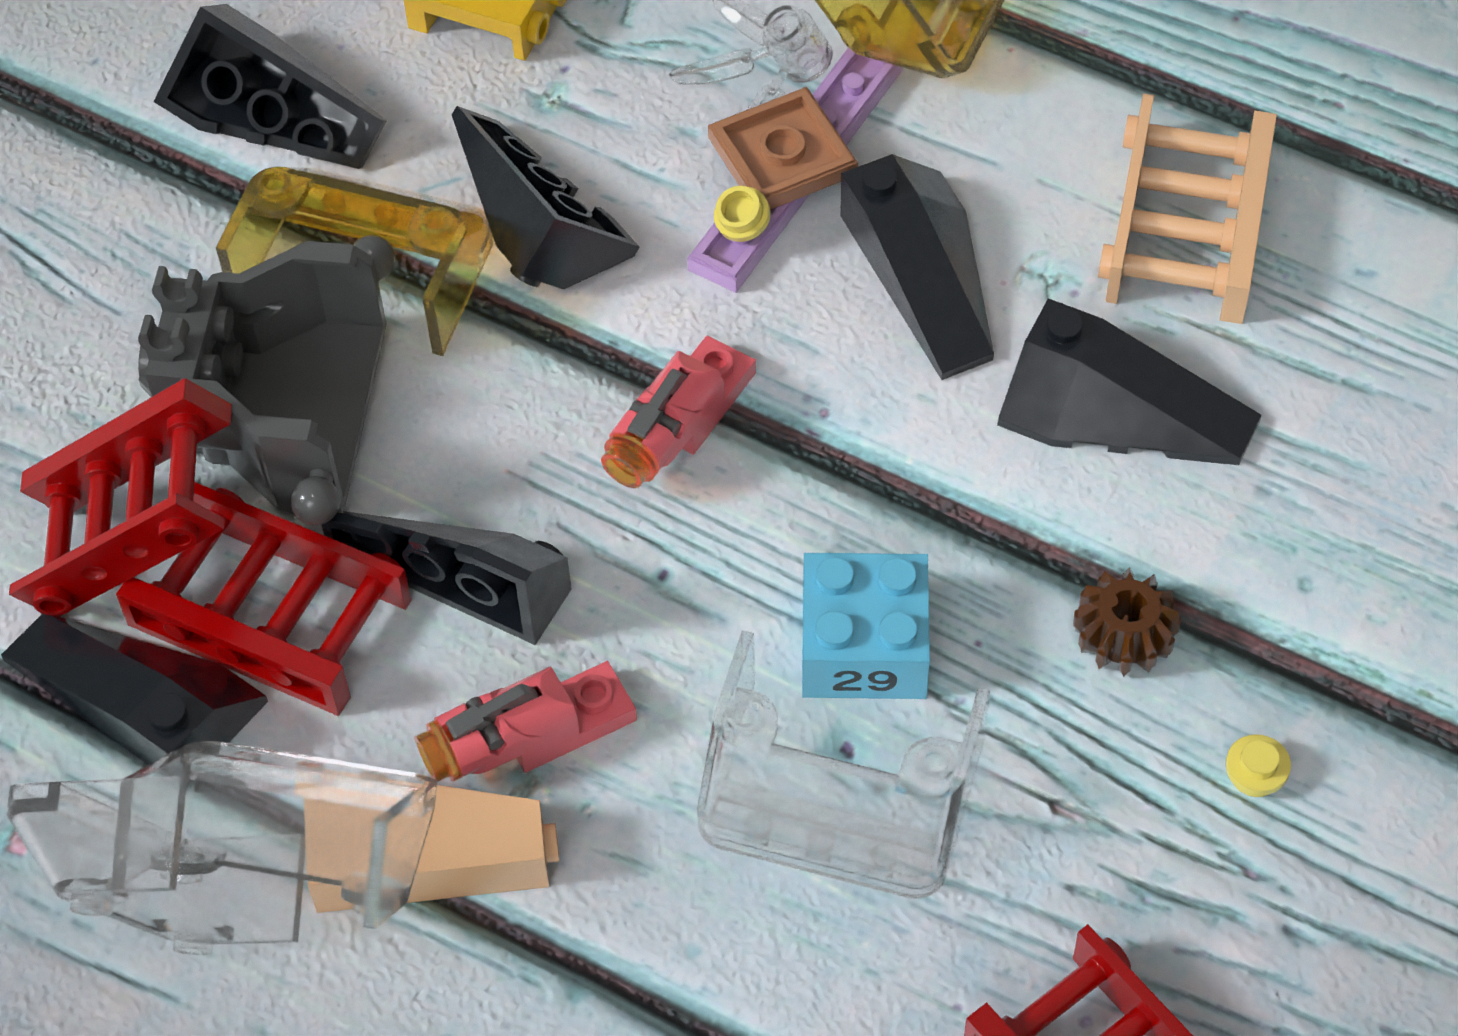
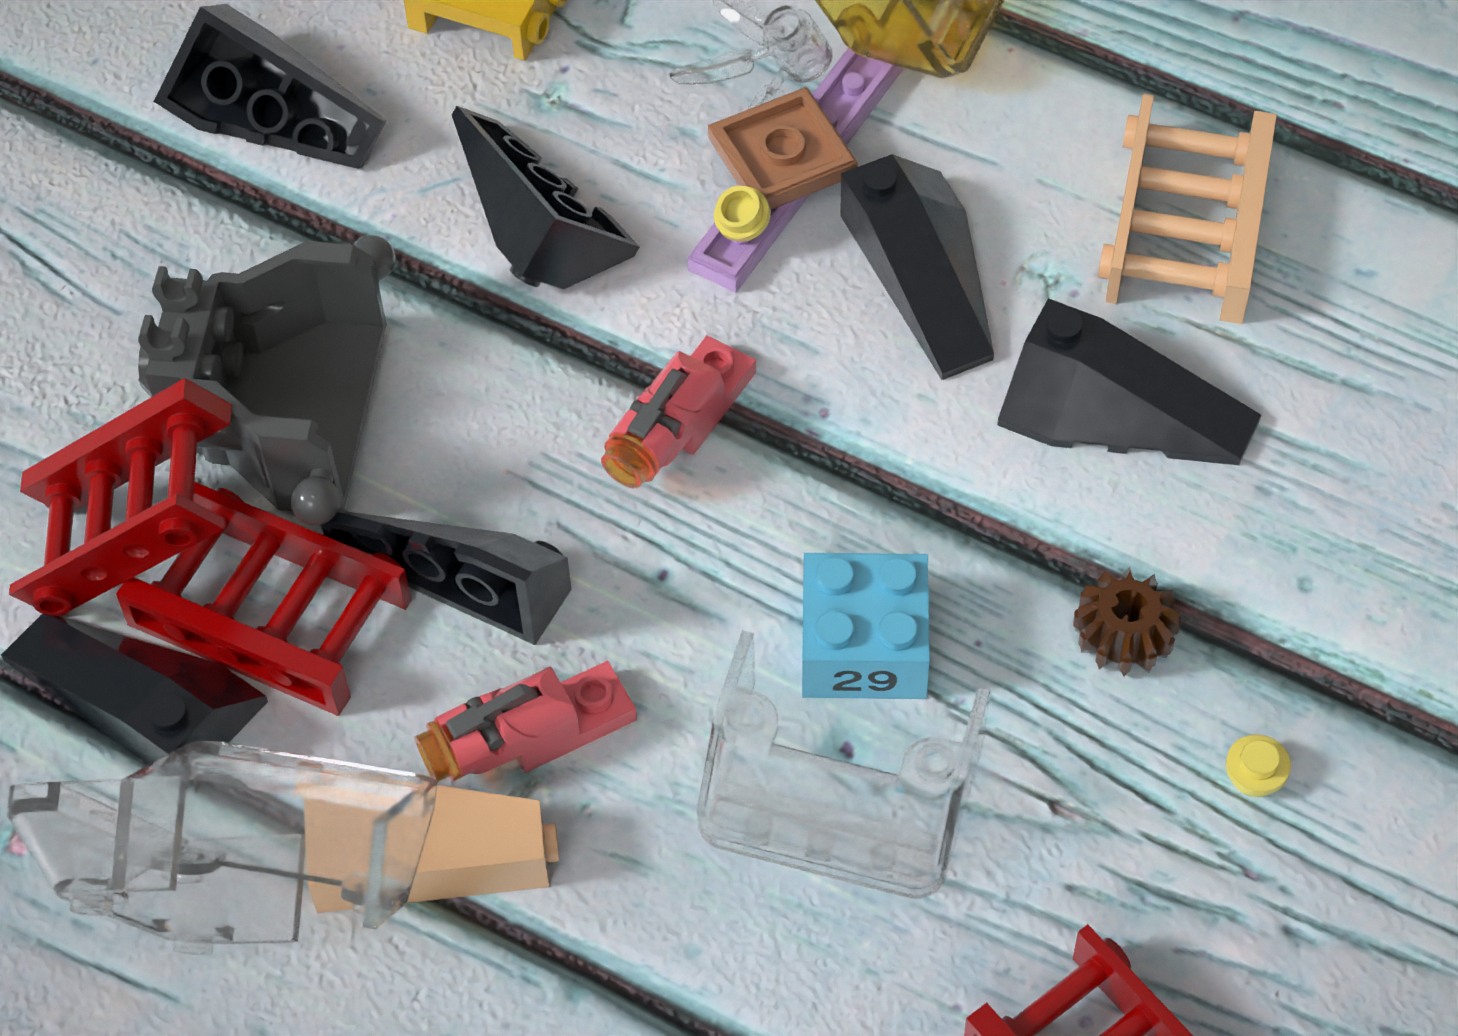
(360, 208): clear yellow windscreen -> none

